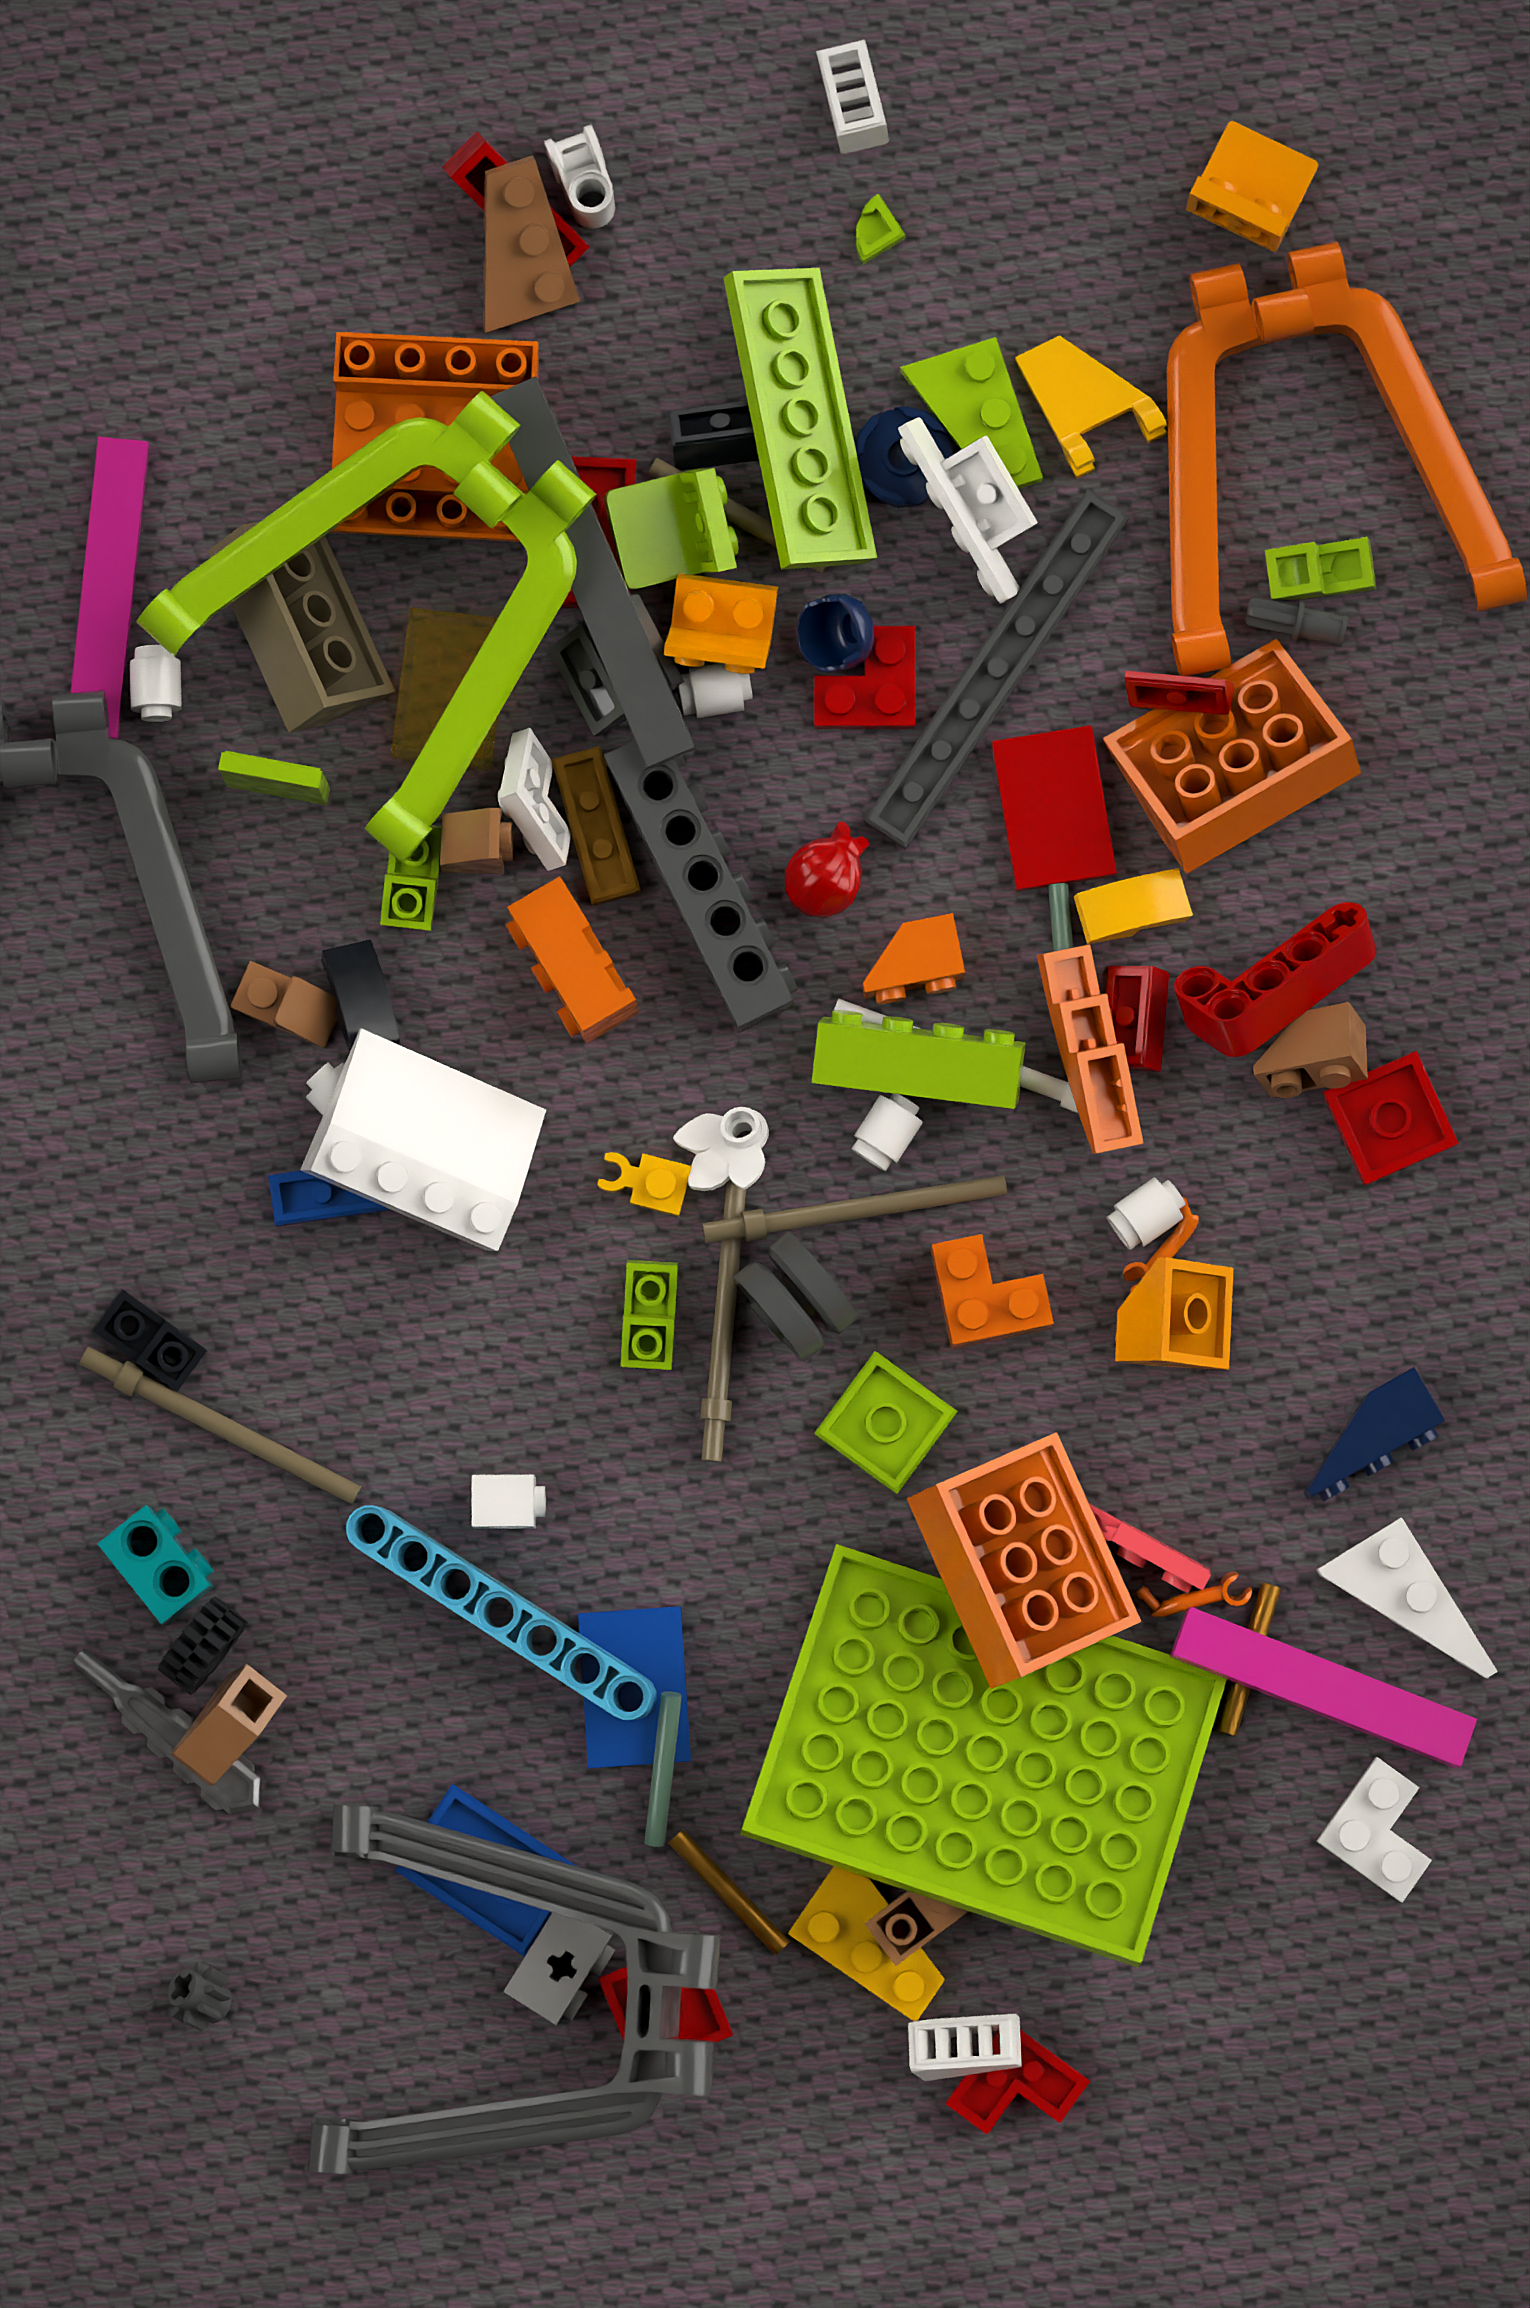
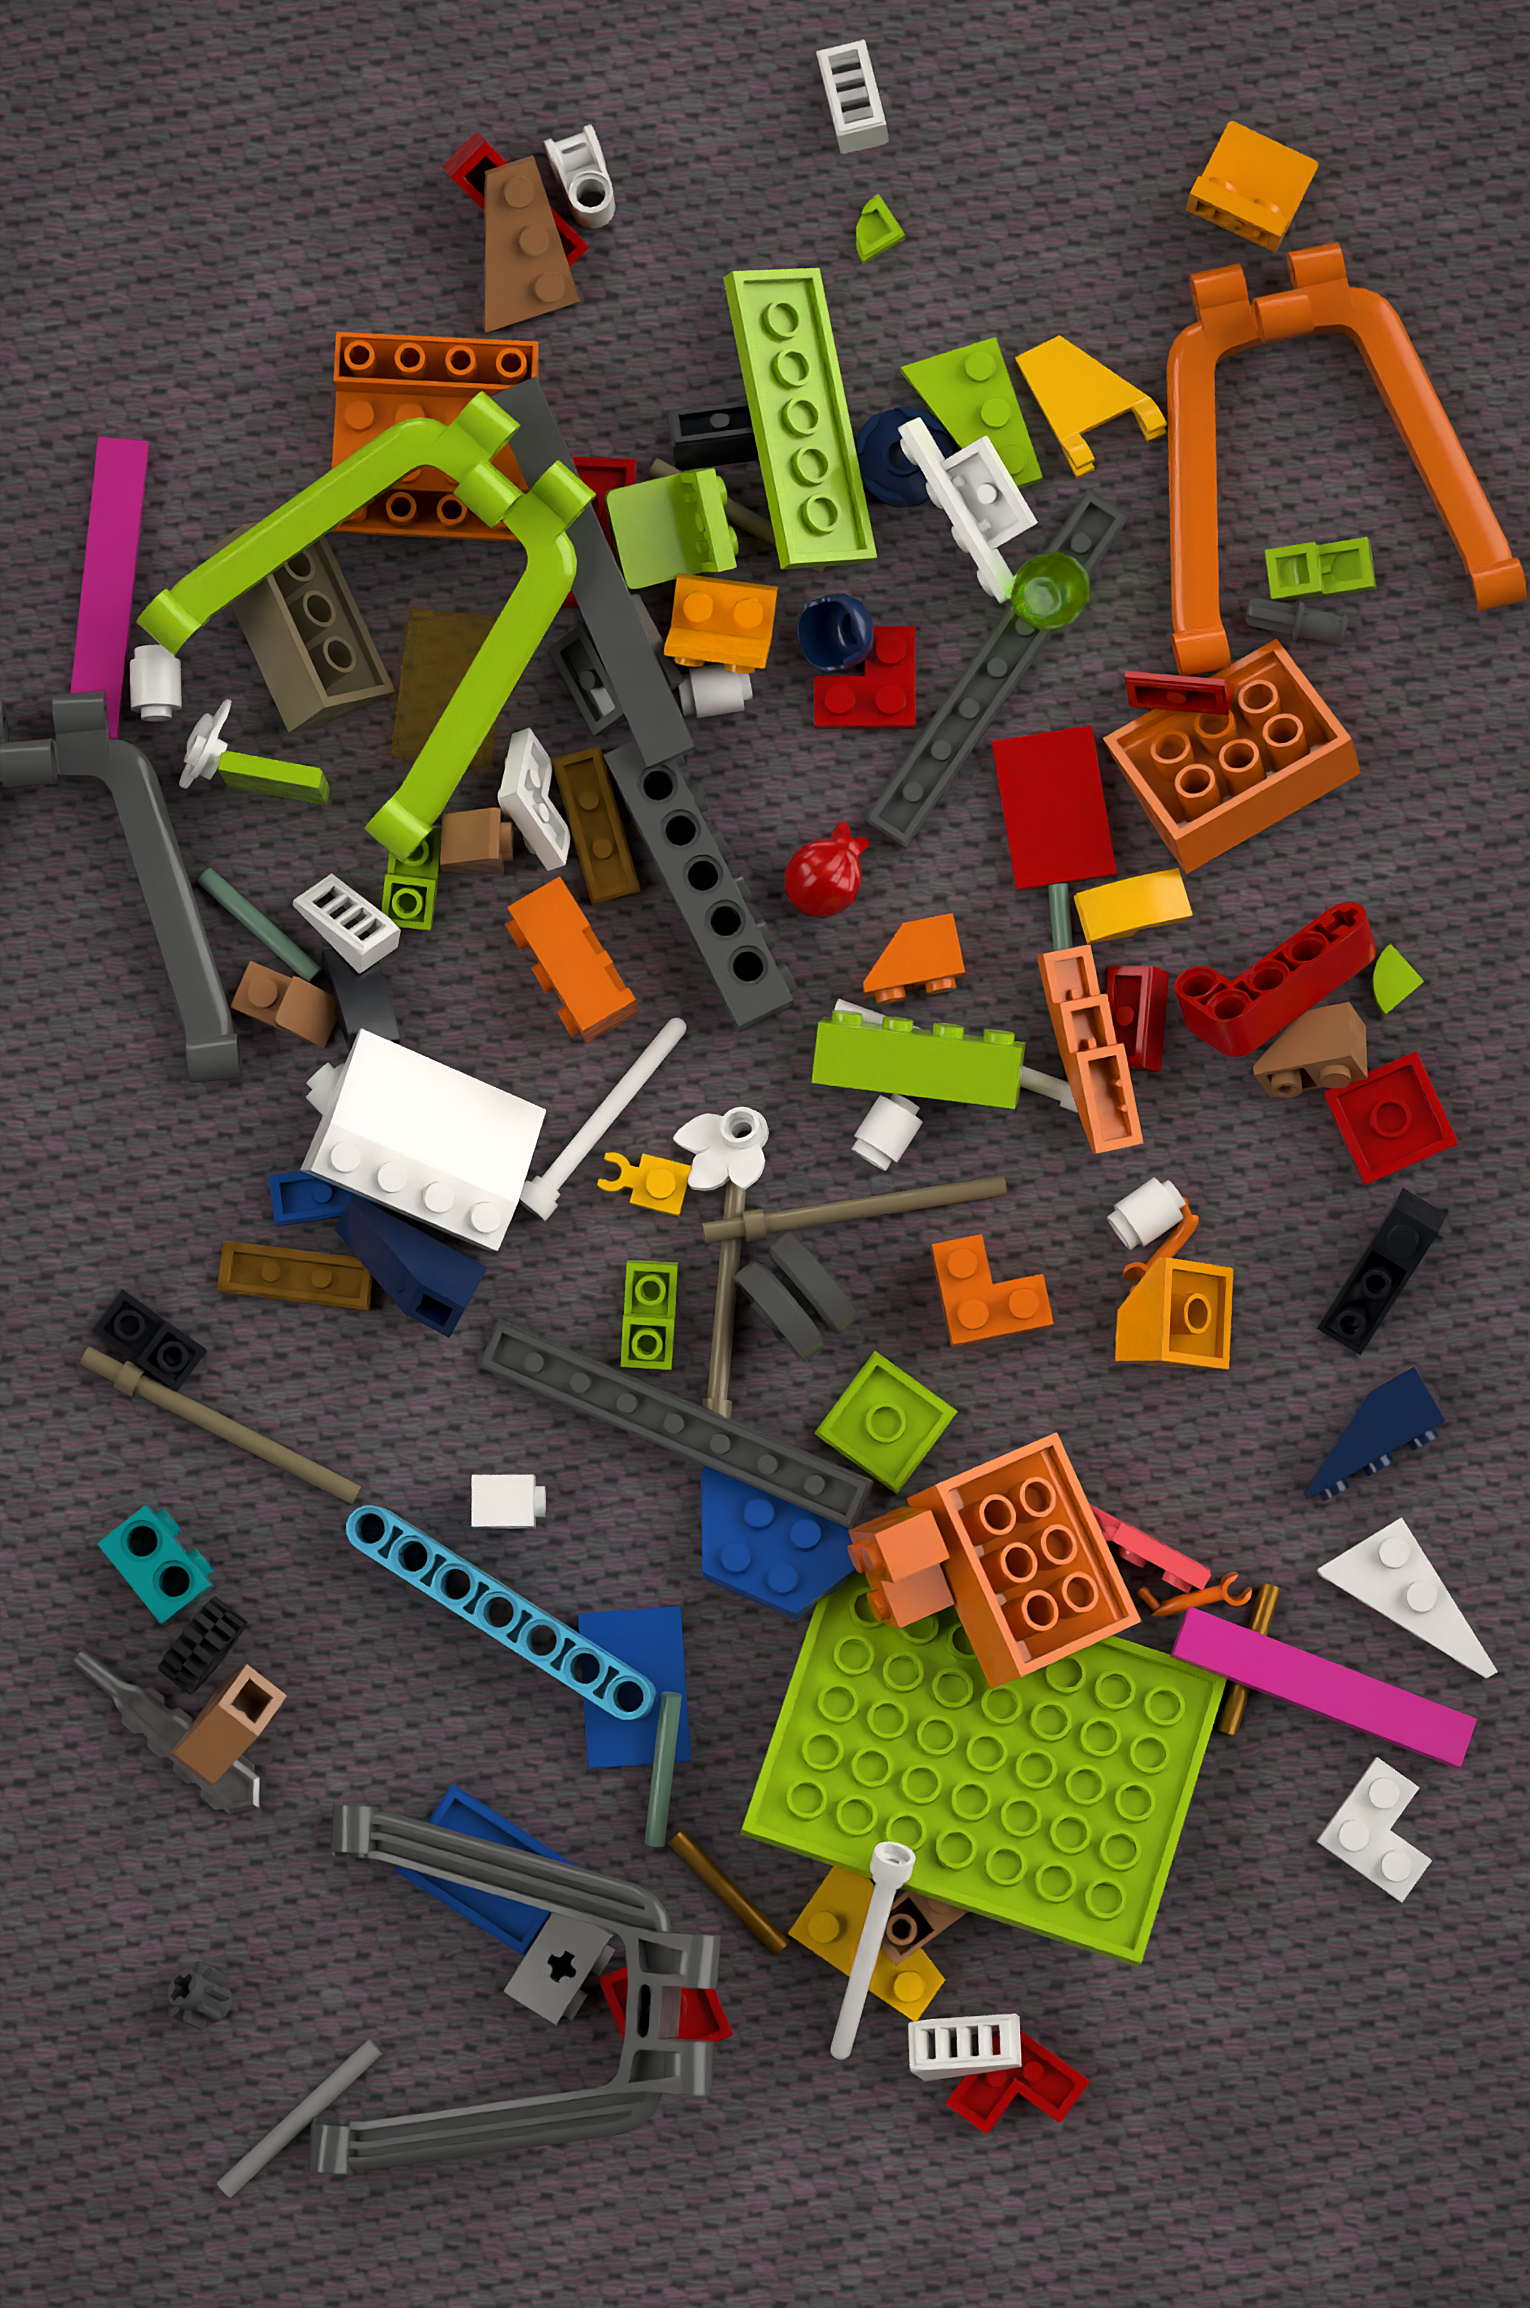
(204, 746): none -> white plate
(259, 925): none -> sand green bar
(294, 1276): none -> pearl gold tile
(299, 2118): none -> light grey bar
(357, 953): none -> white slope
(413, 1268): none -> dark blue slope
(542, 1192): none -> white piece
(676, 1423): none -> dark grey tile
(769, 1546): none -> blue wing
(890, 1868): none -> white piece
(902, 1565): none -> orange brick
(1049, 591): none -> clear neon green hair
(1382, 1271): none -> black slope
(1393, 980): none -> lime tile

